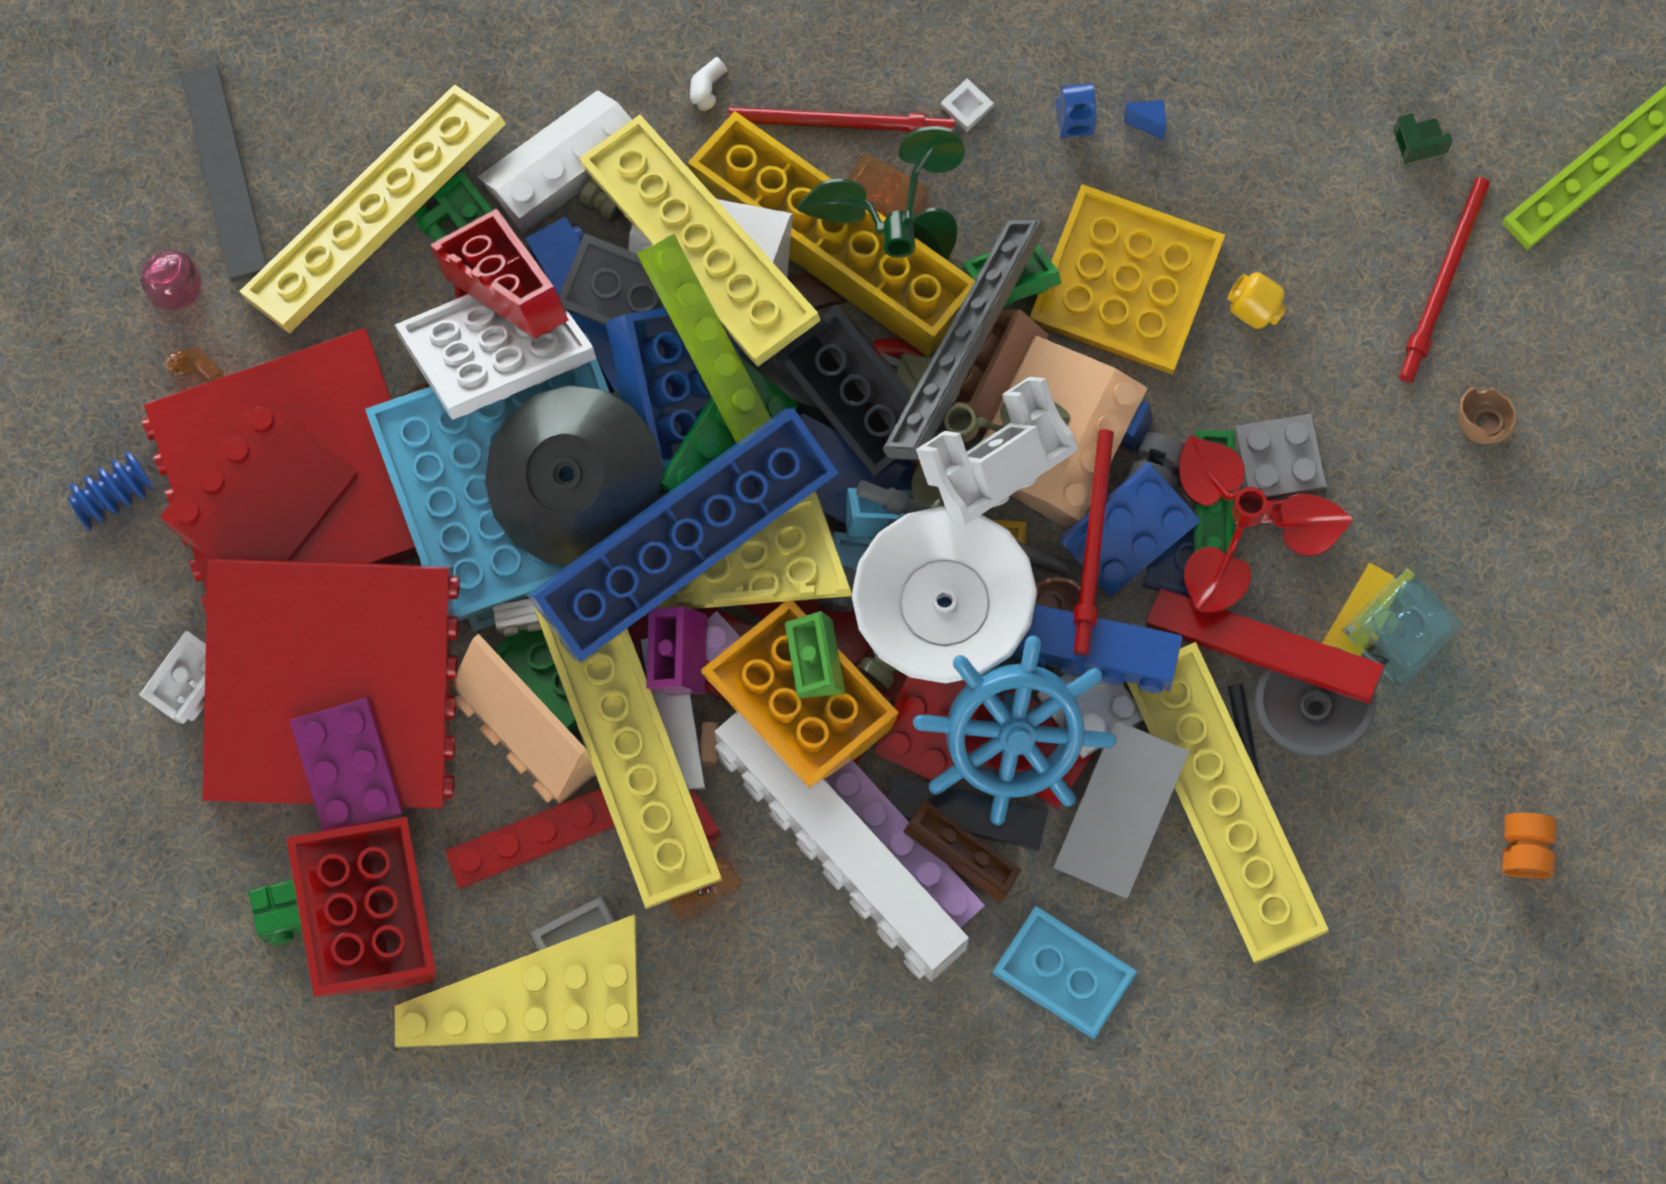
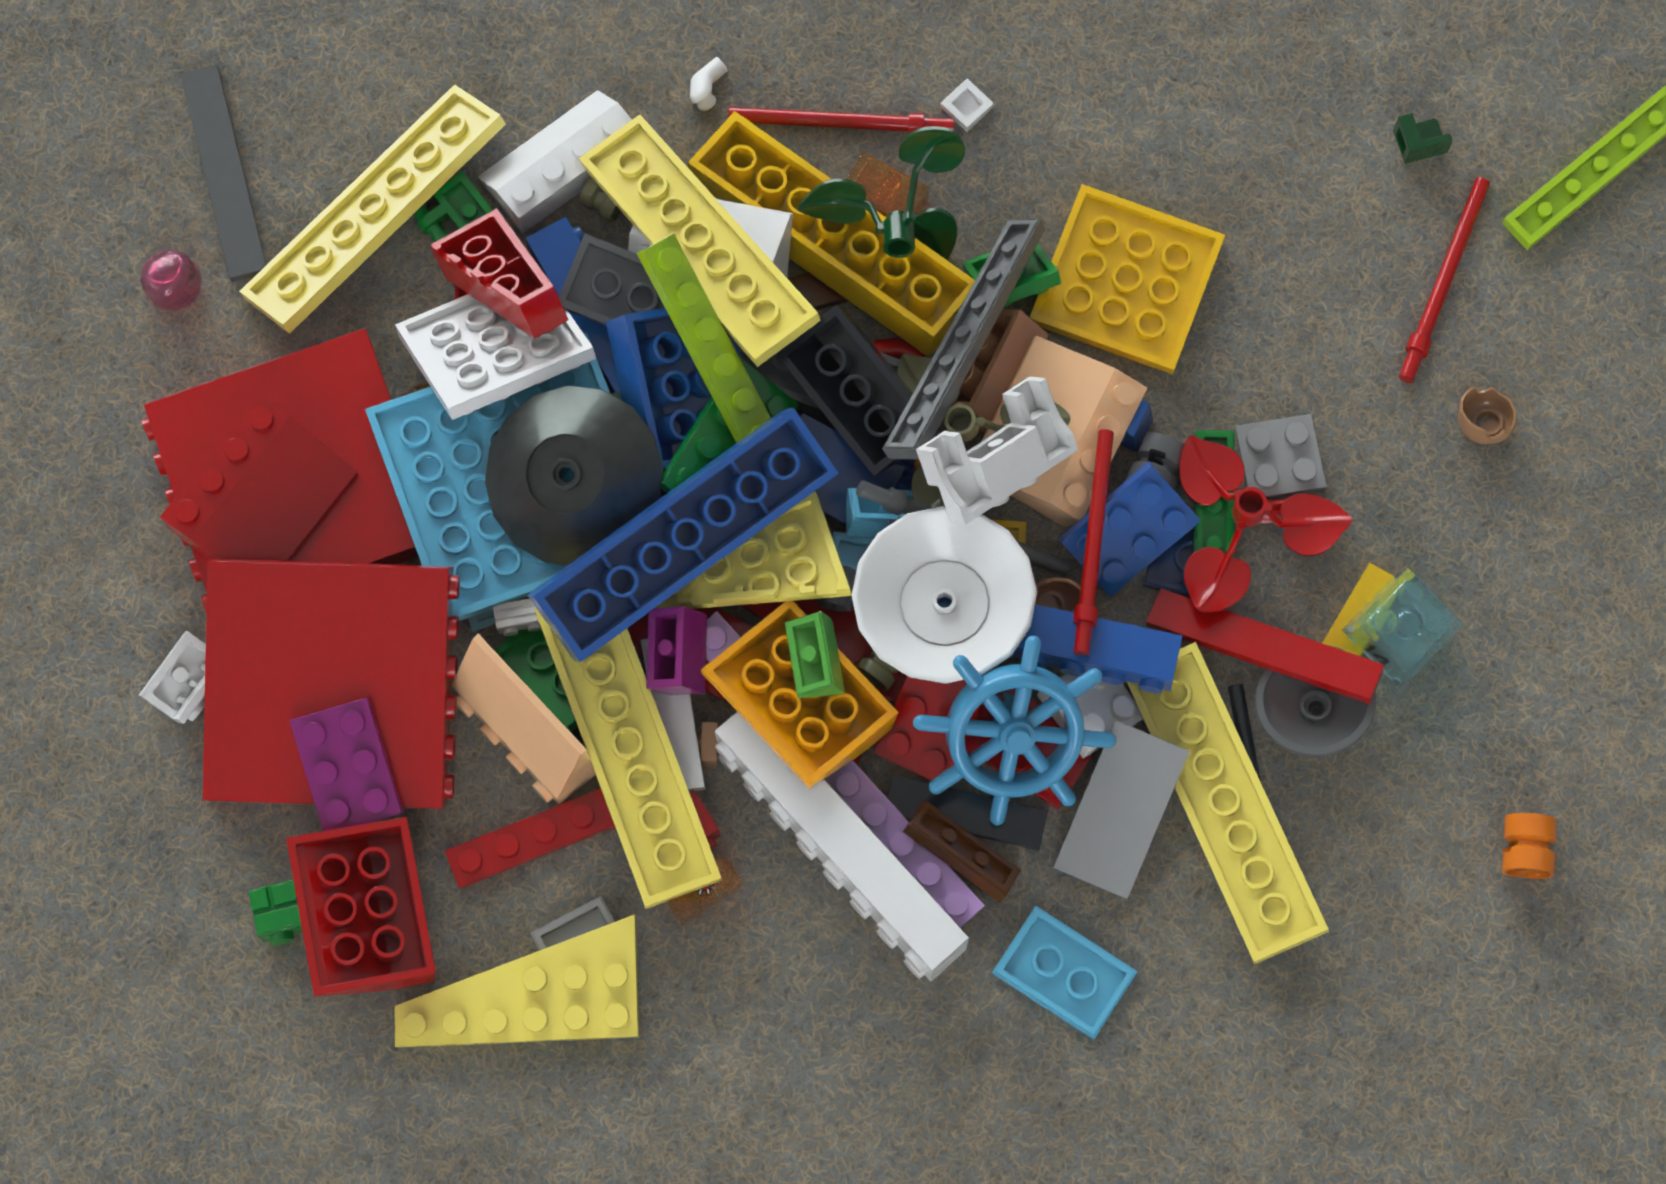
(109, 490): blue piece -> none
(192, 361): clear orange arm -> none
(1076, 108): blue leg -> none
(1147, 116): blue slope -> none
(1257, 300): yellow head -> none

